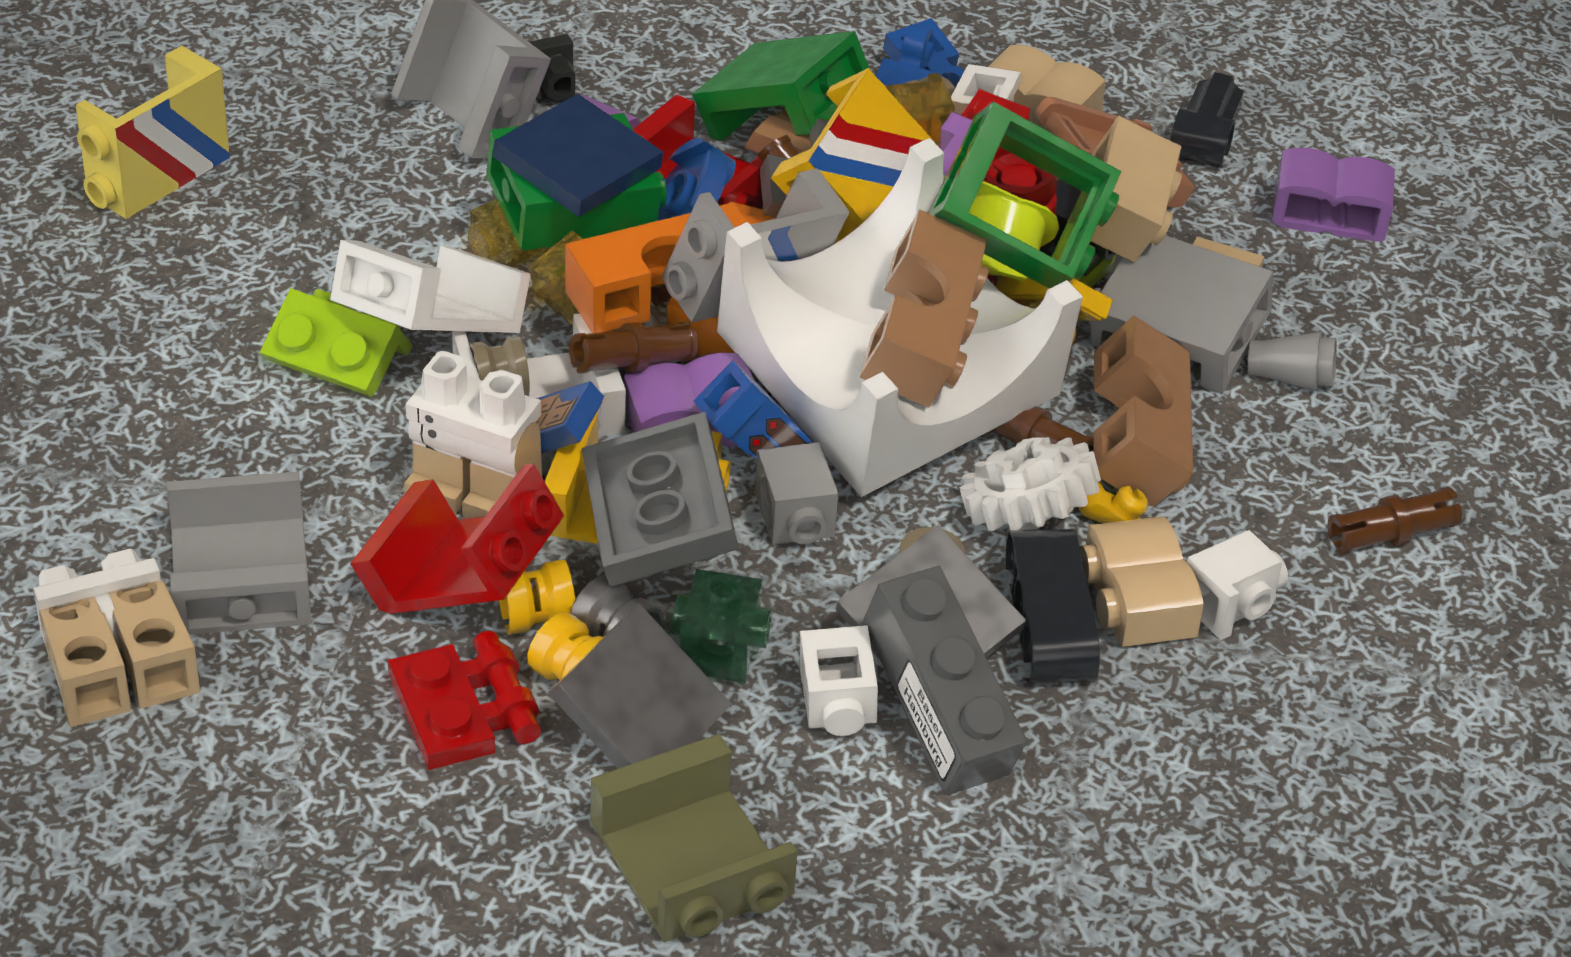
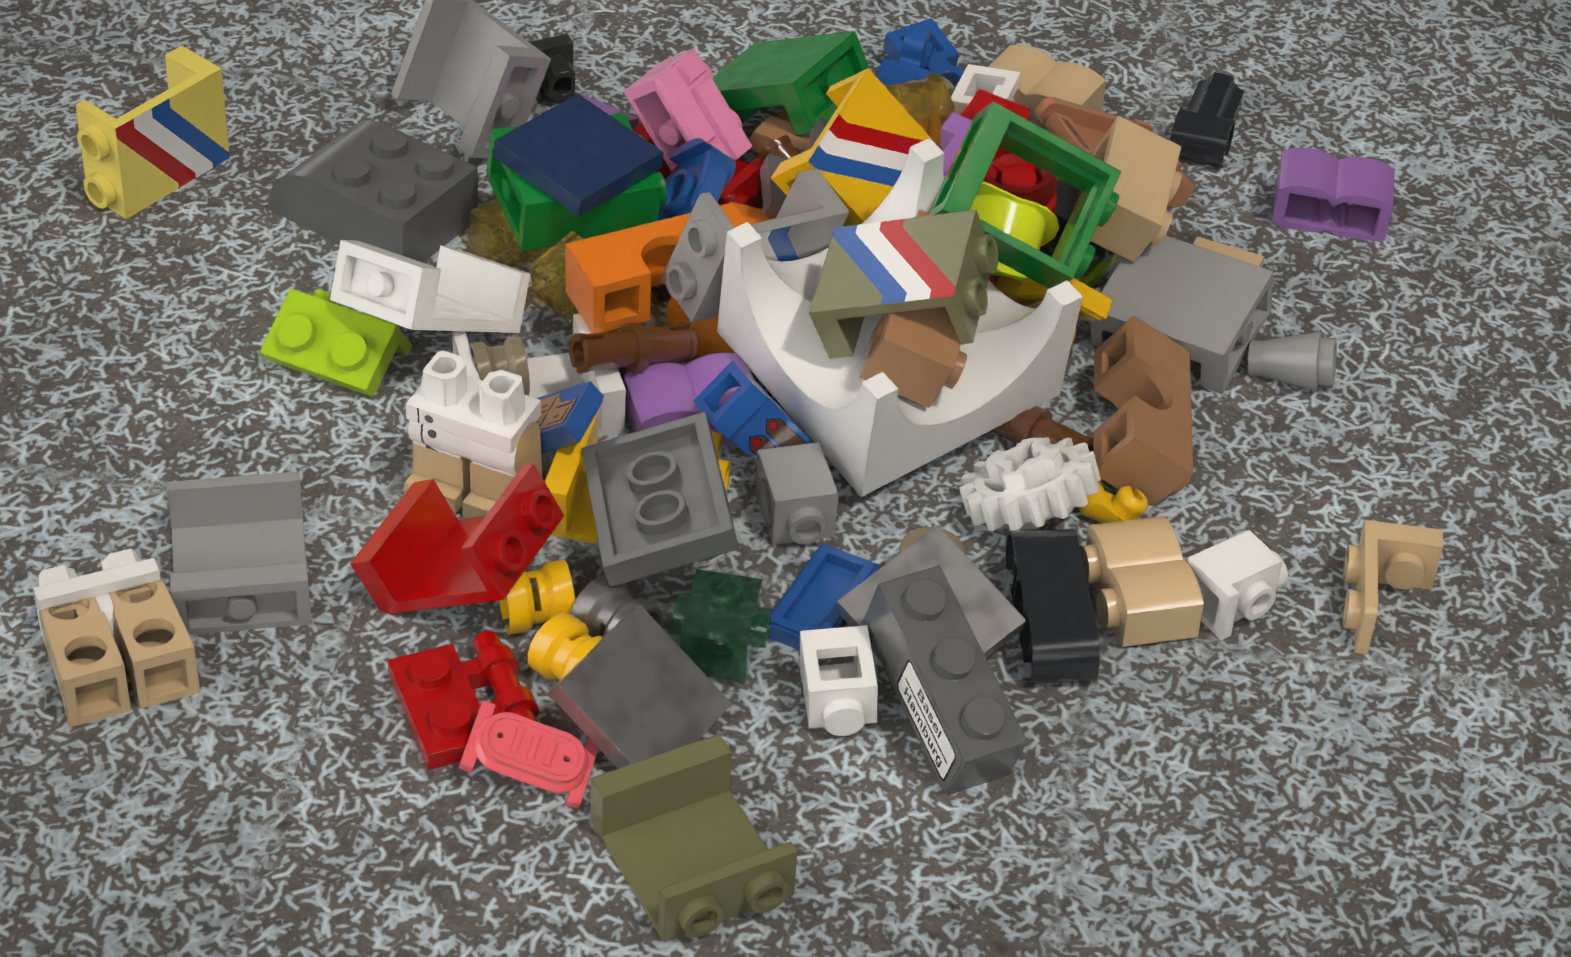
(380, 191): none -> dark grey brick
(530, 753): none -> coral piece
(683, 103): none -> bright pink brick
(815, 592): none -> blue tile
(903, 269): none -> olive panel
(1386, 555): none -> tan bracket
(1394, 520): reddish brown pin -> none

